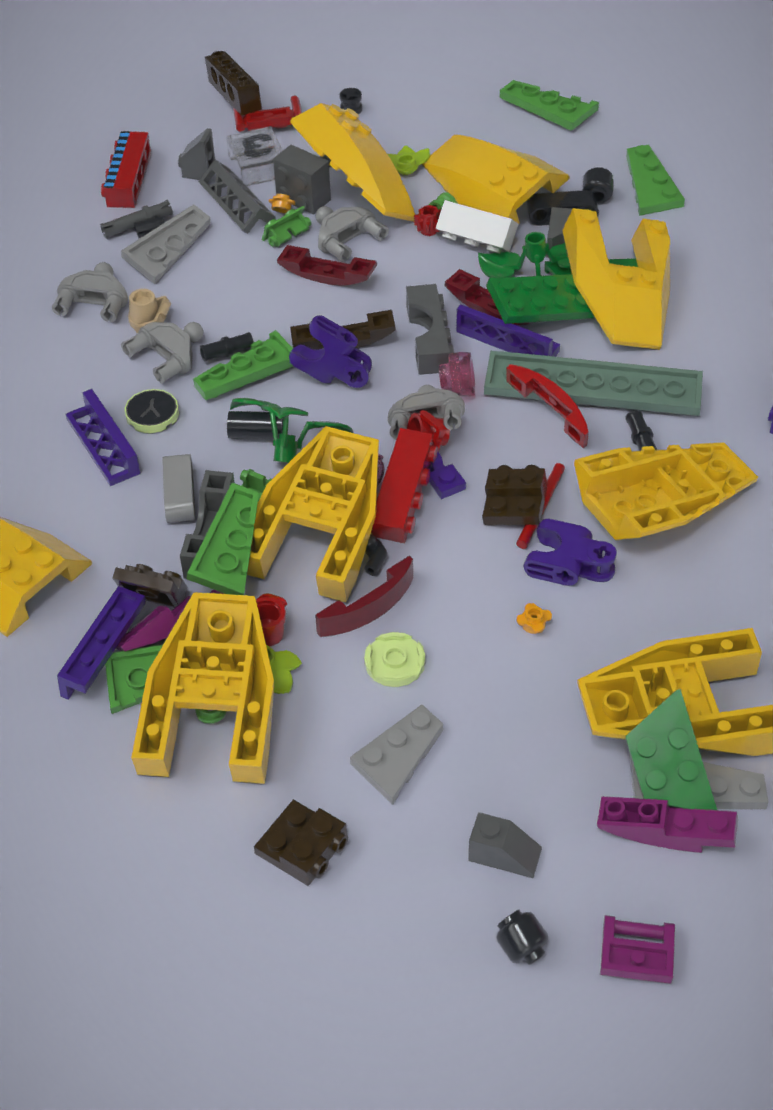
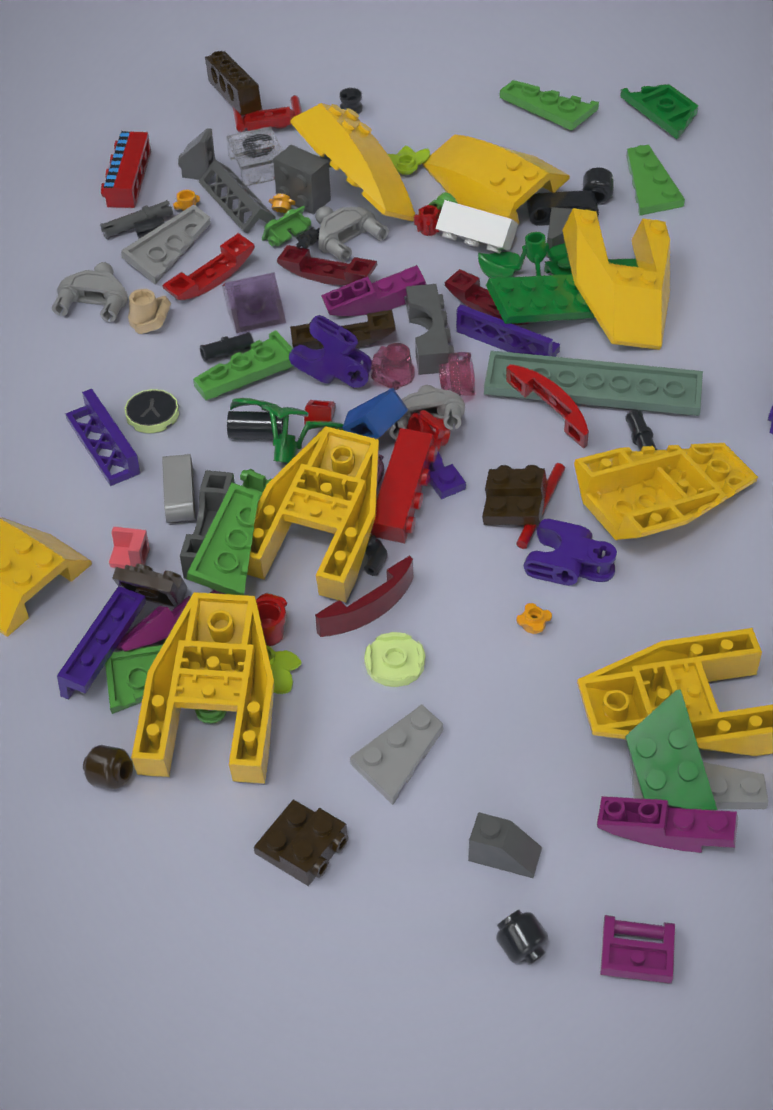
(107, 767): none -> dark brown head
(129, 548): none -> coral panel
(168, 342): light grey connector -> none
(185, 199): none -> light orange plate
(213, 273): none -> red slope
(254, 302): none -> clear purple slope
(308, 238): none -> black axle
(319, 410): none -> red slope
(367, 297): none -> magenta slope
(375, 415): none -> blue slope
(394, 364): none -> clear pink piece
(663, 106): none -> green wing

